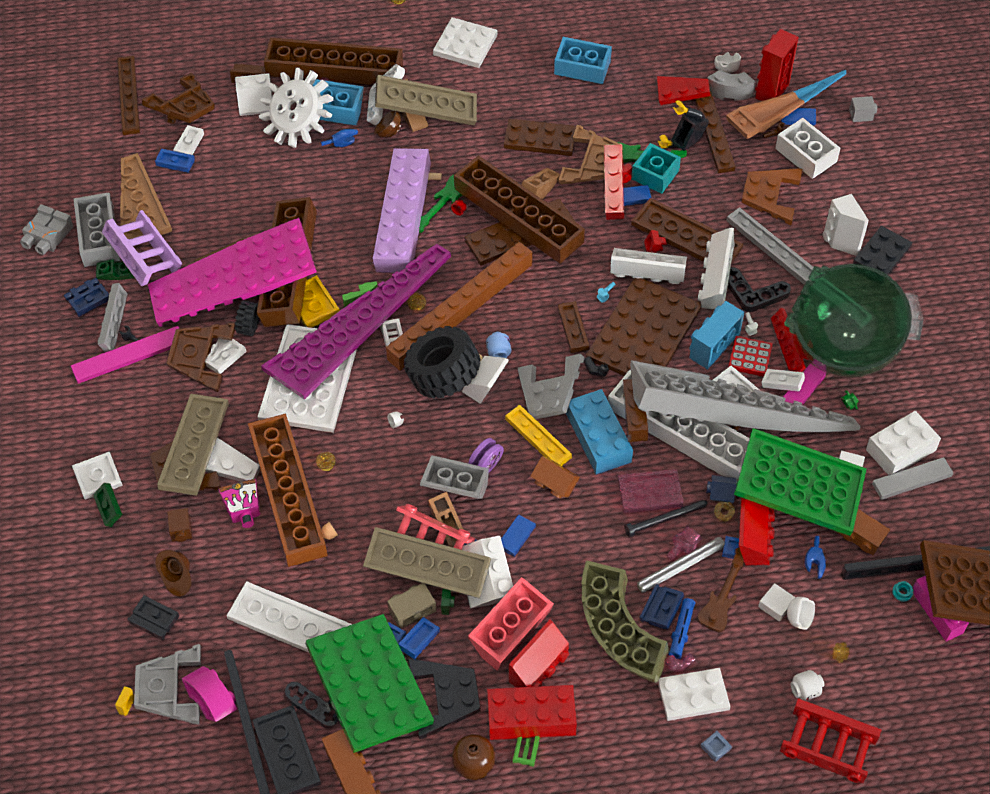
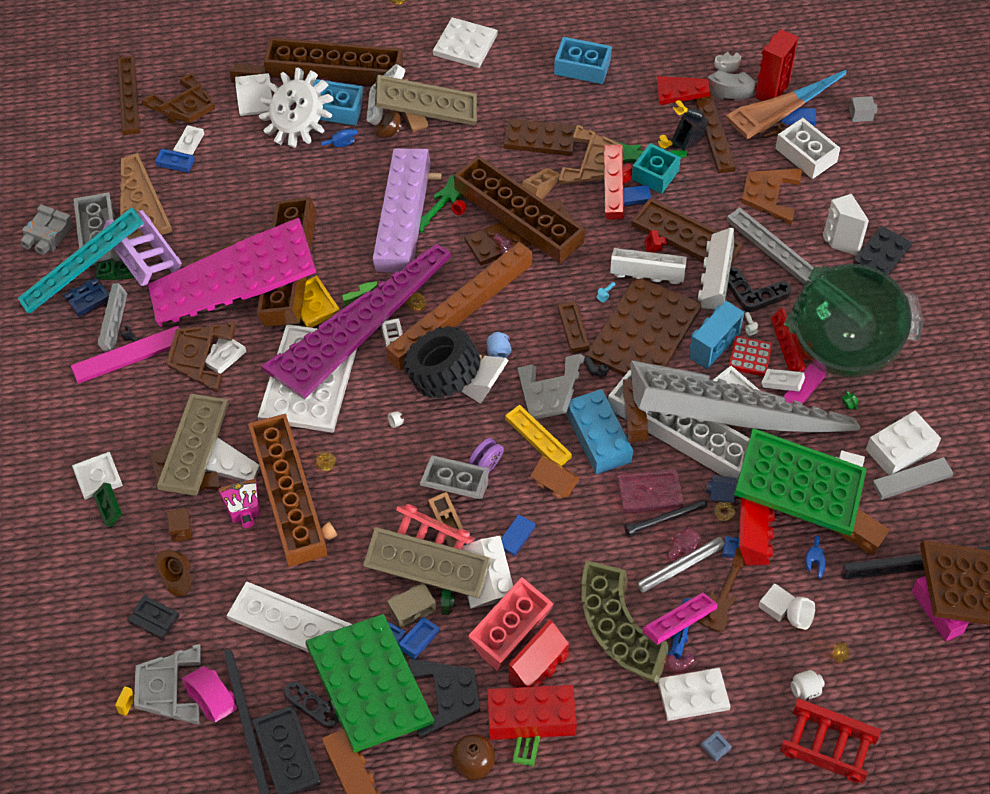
(80, 260): none -> teal plate
(247, 318): black tyre -> none
(505, 243): none -> clear pink arm
(662, 607): dark blue plate -> none
(679, 618): none -> dark pink tile
(902, 586): teal plate -> none

